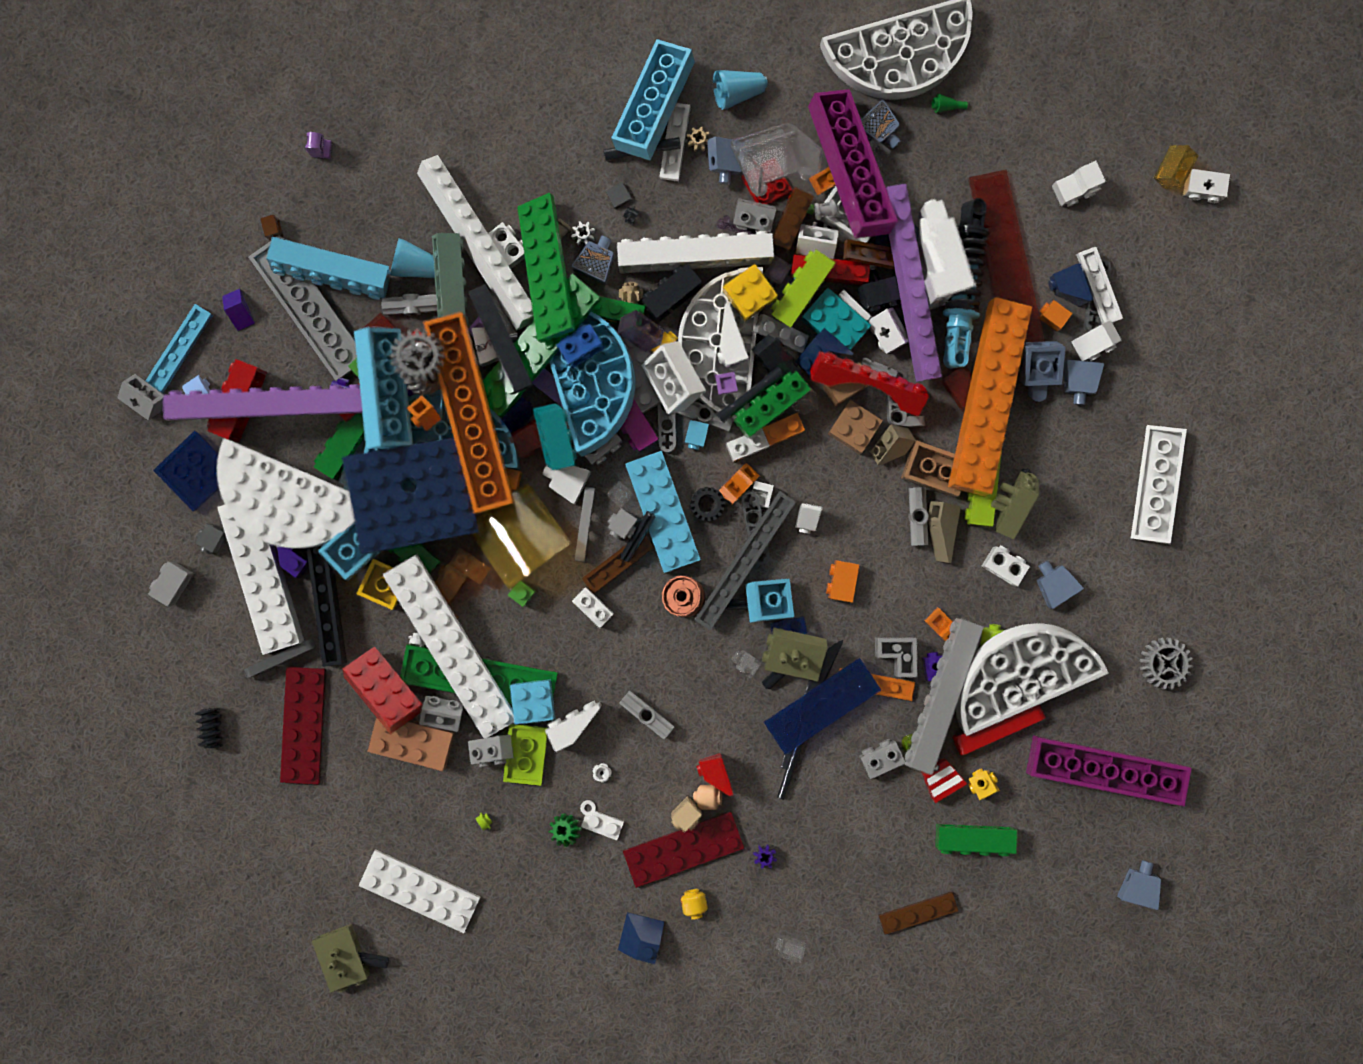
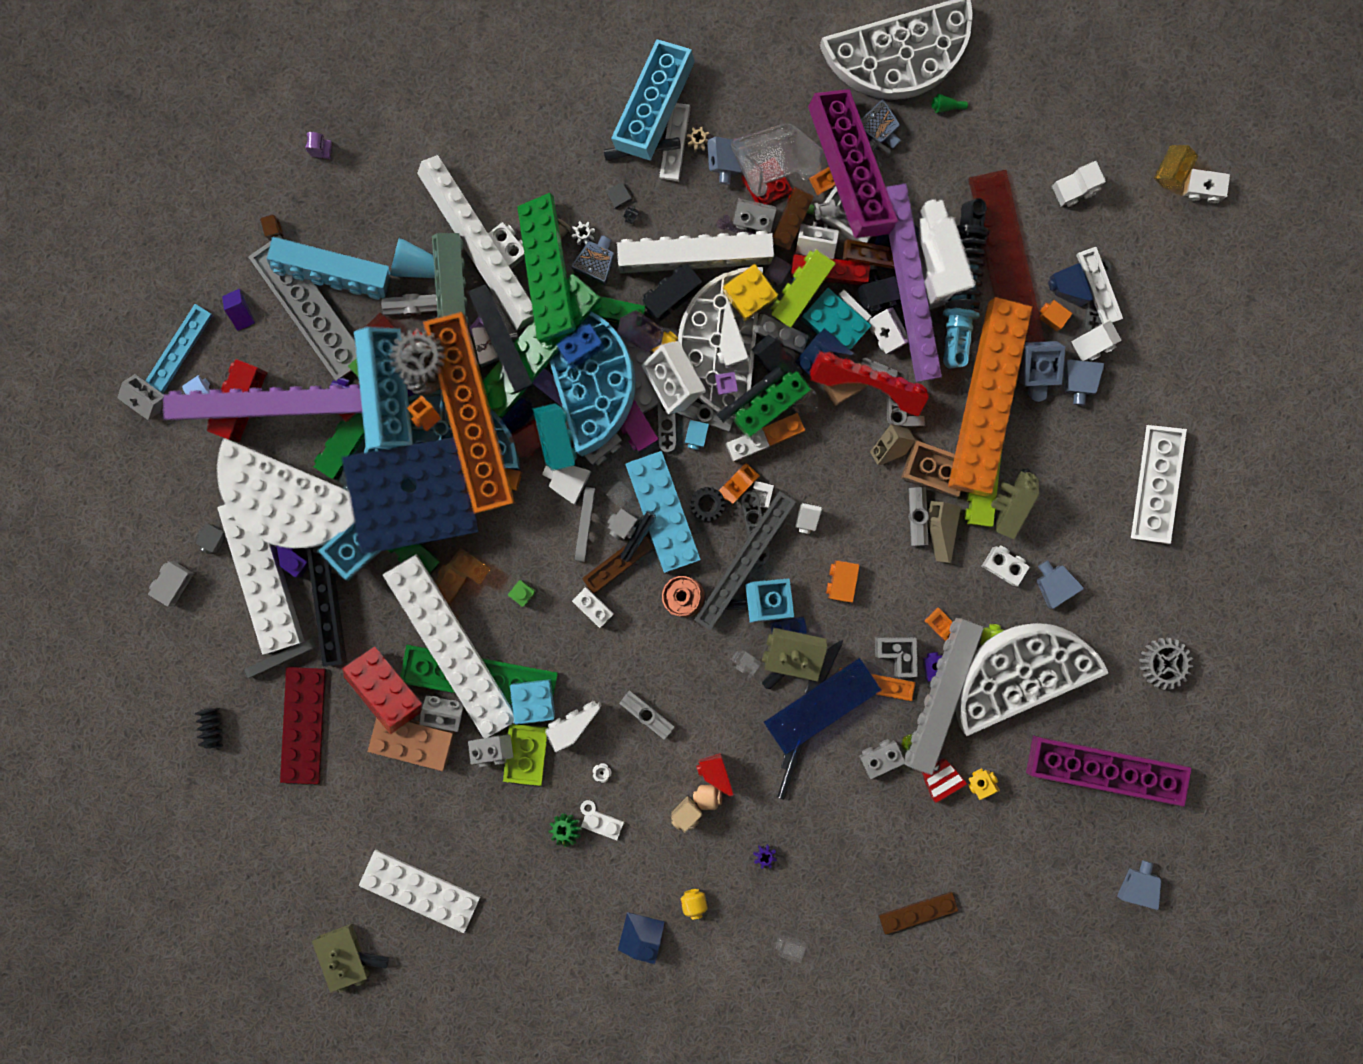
(191, 471): clear blue plate -> none
(376, 587): yellow brick -> none
(416, 640): white plate -> none
(484, 821): lime plate -> none
(520, 536): clear yellow windscreen -> none
(631, 292): tan gear -> none
(683, 849): dark red plate -> none
(737, 87): medium azure cone -> none
(855, 427): medium nougat brick -> none
(958, 386): clear red brick -> none
(976, 839): green brick -> none
(994, 732): red beam -> none

